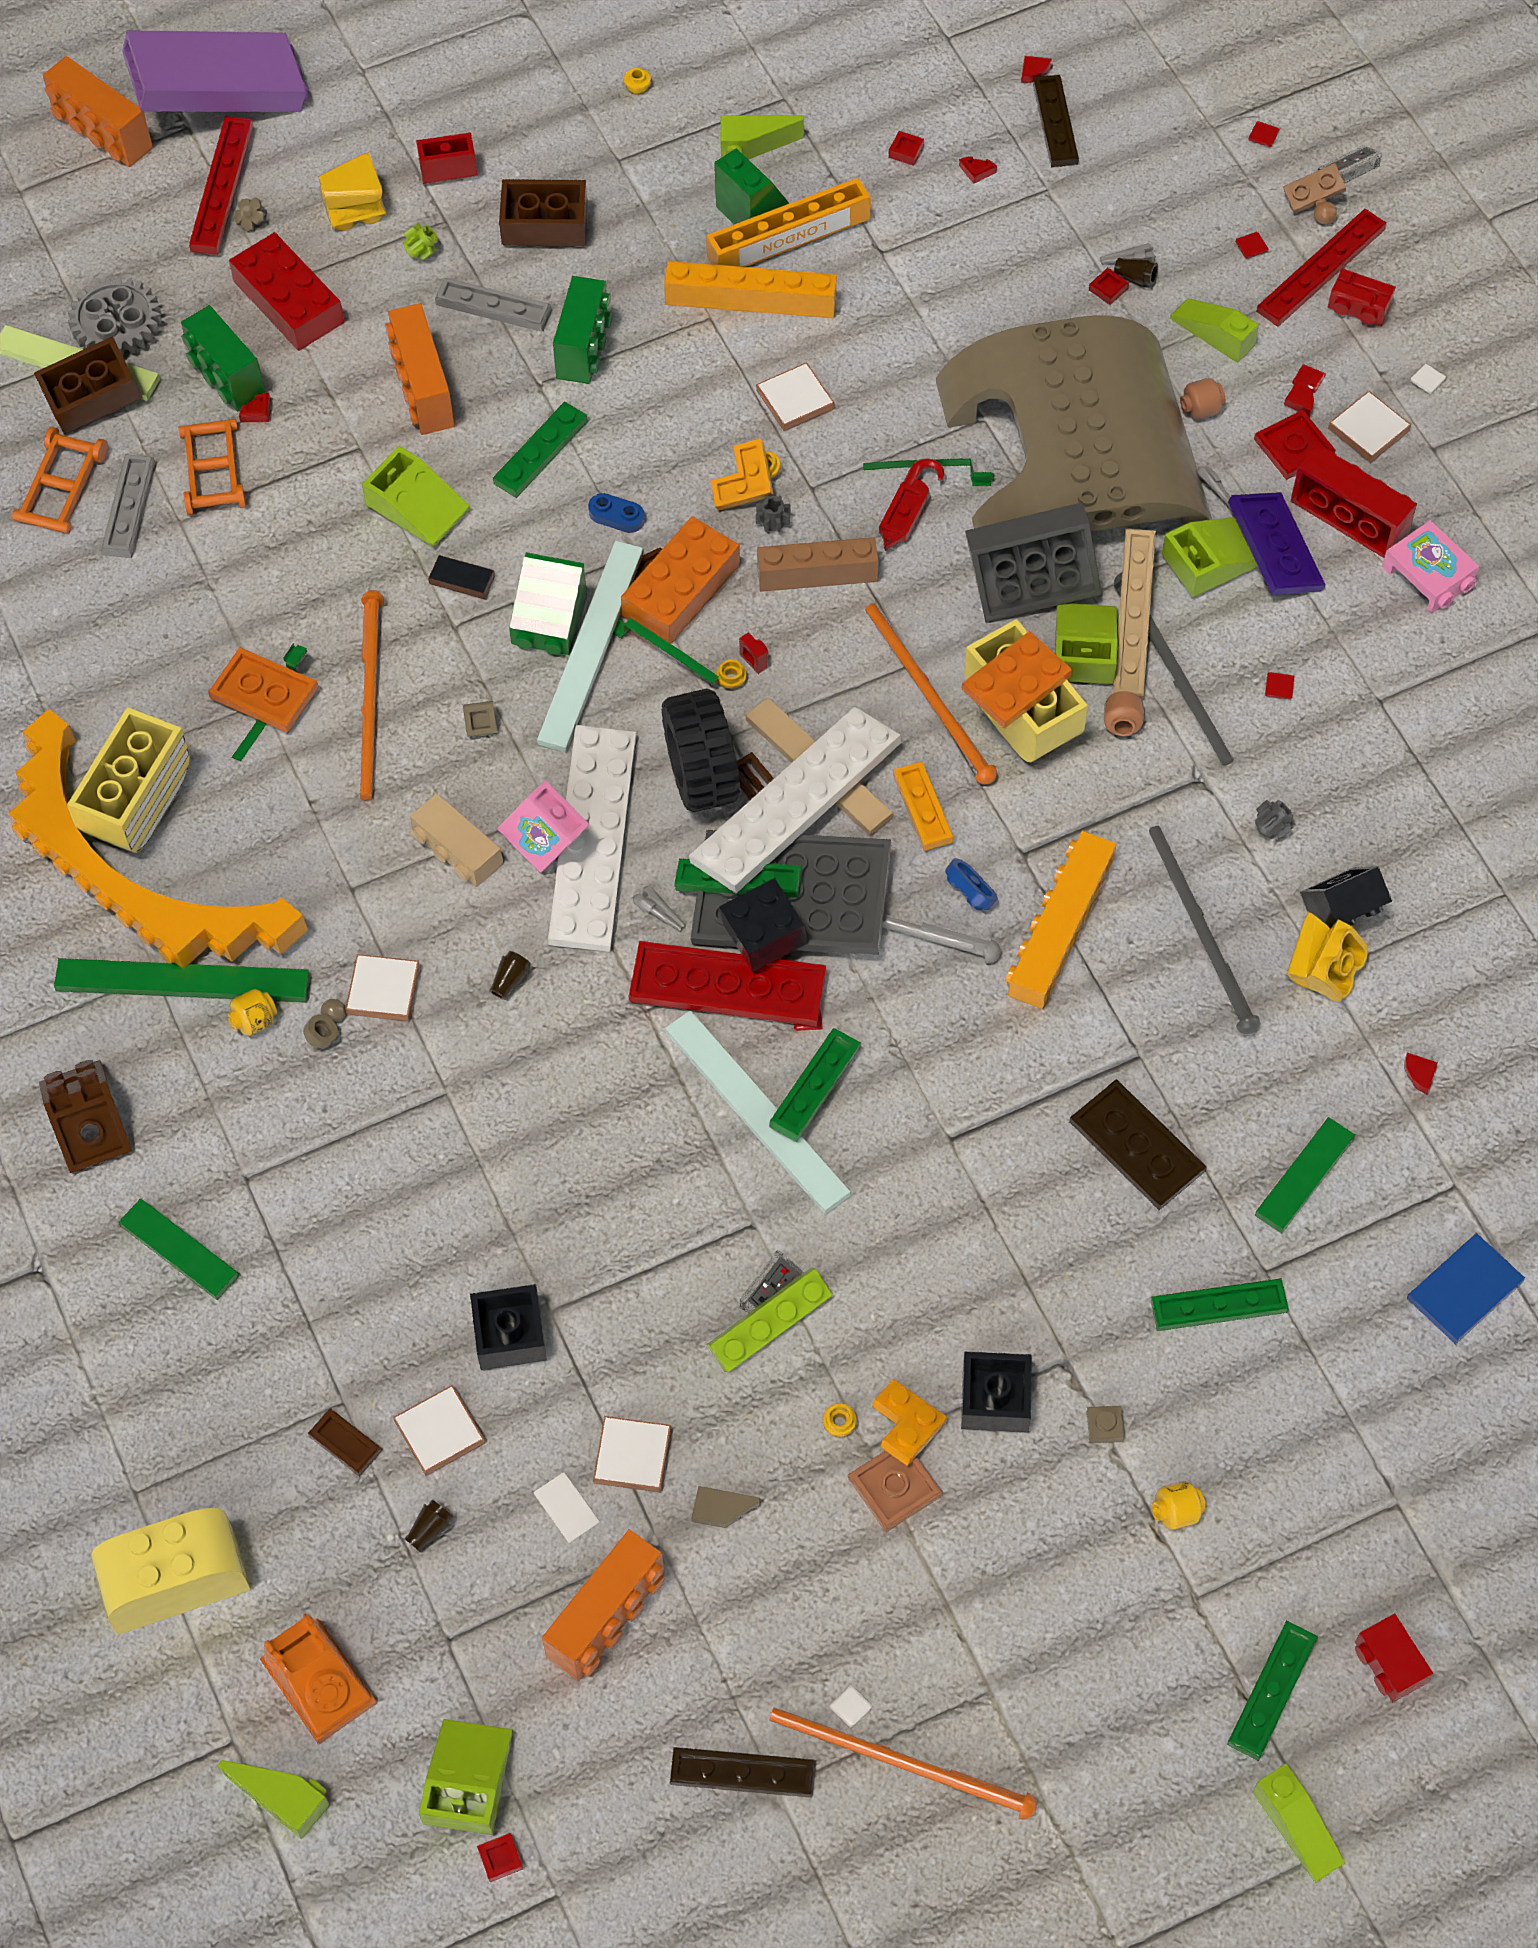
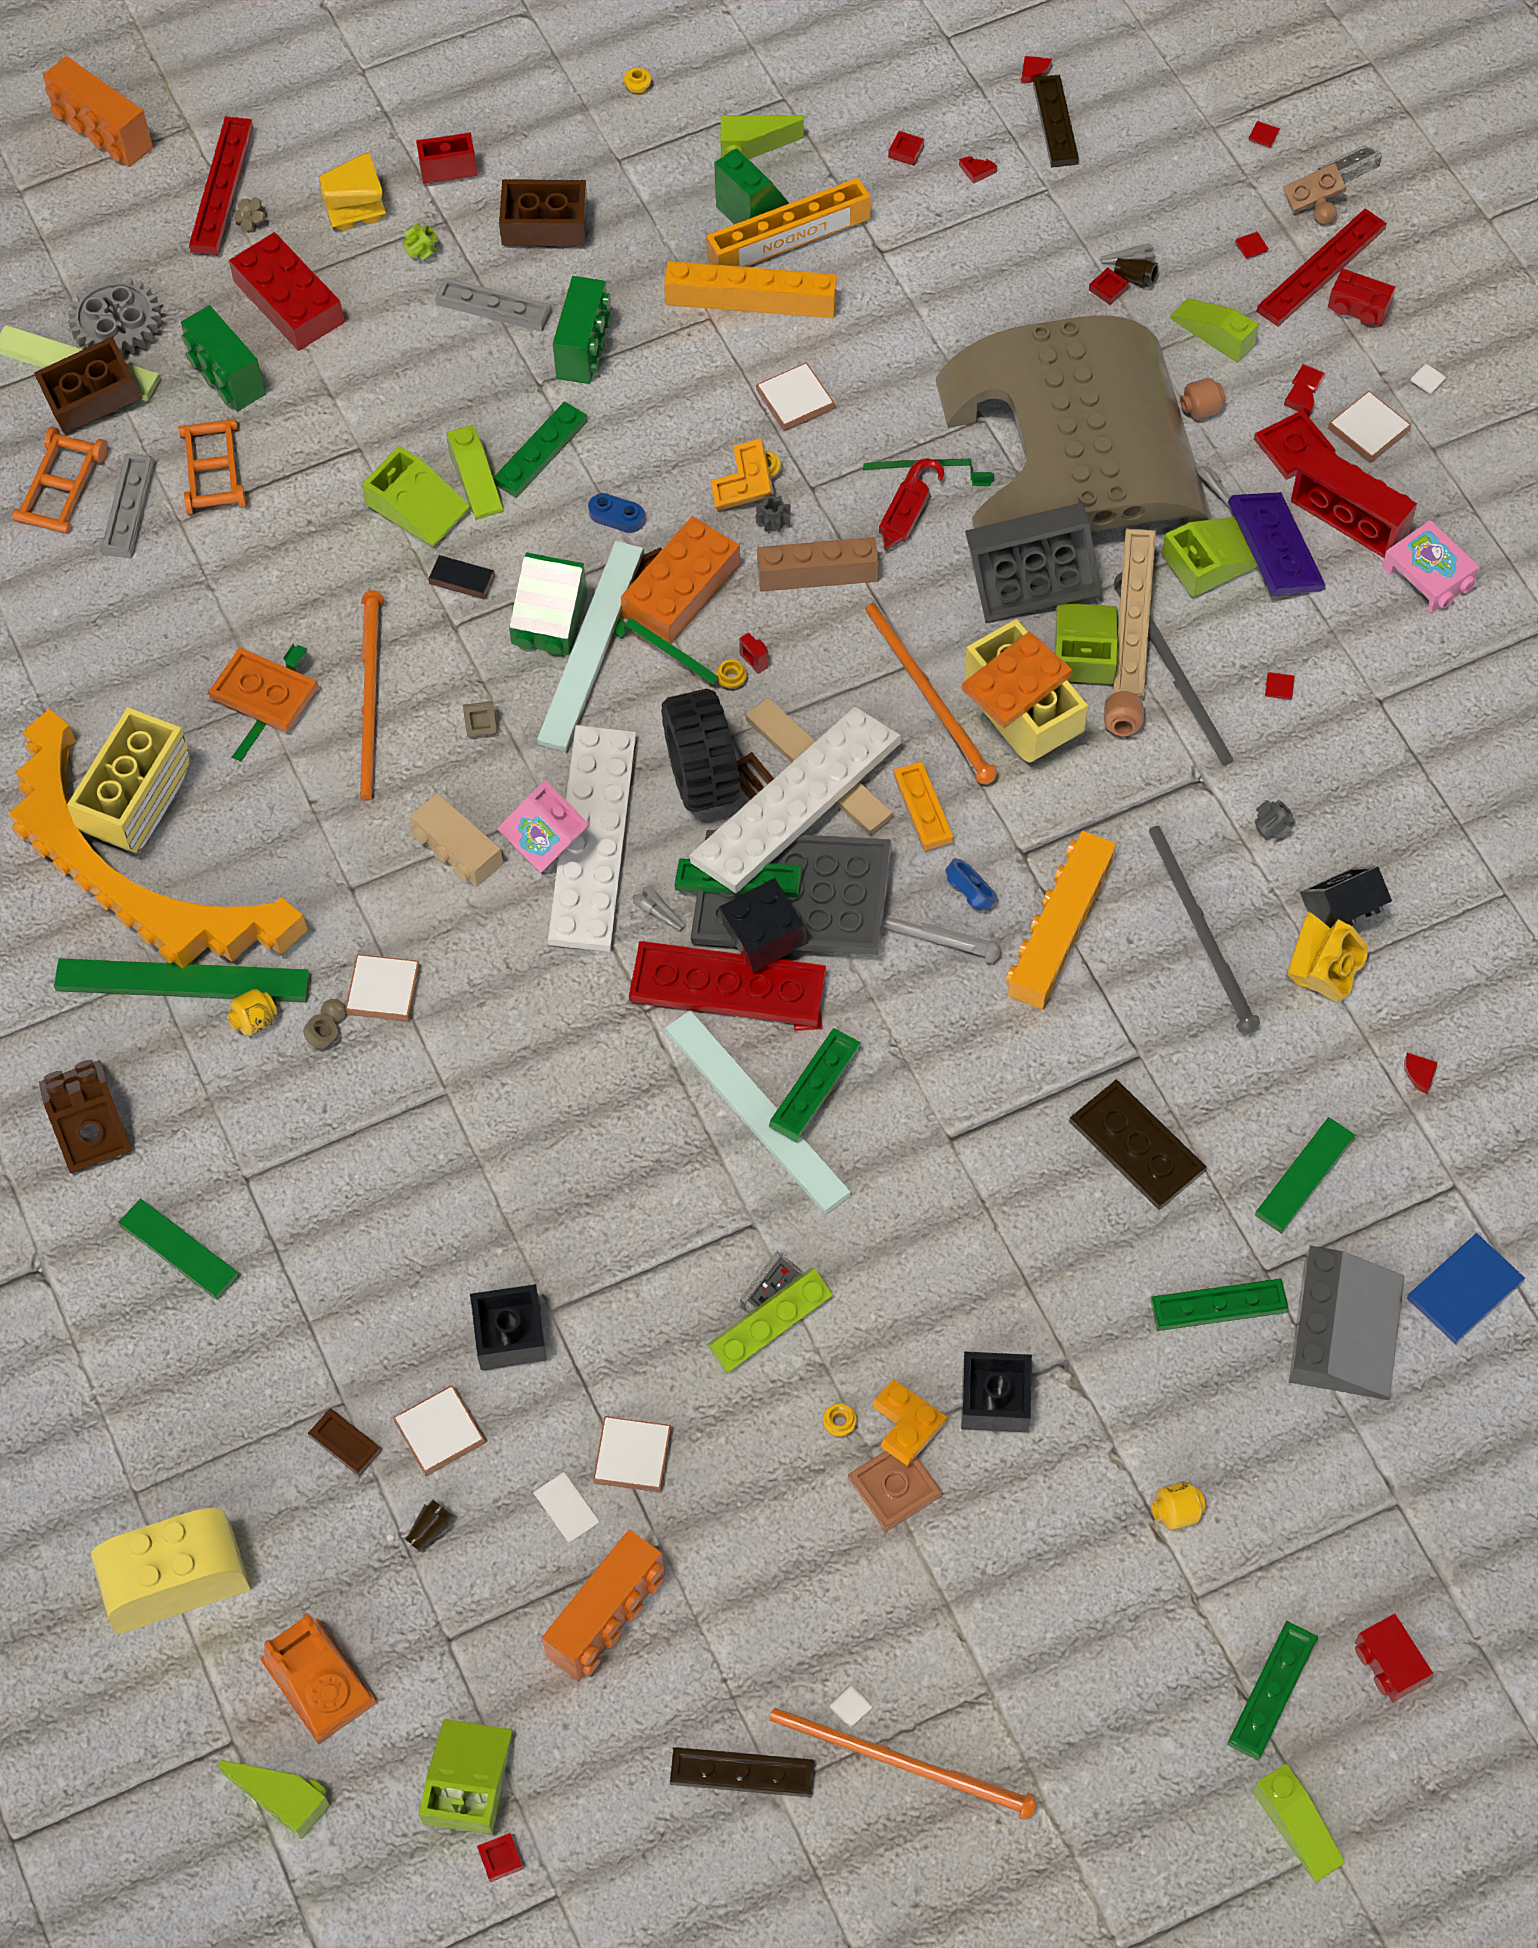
(214, 71): medium lavender brick -> none
(257, 409): red tile -> none
(419, 369): orange brick -> none
(473, 471): none -> lime slope
(509, 974): dark brown cone -> none
(721, 1507): dark tan tile -> none
(1105, 1424): dark tan plate -> none
(1346, 1324): none -> slope

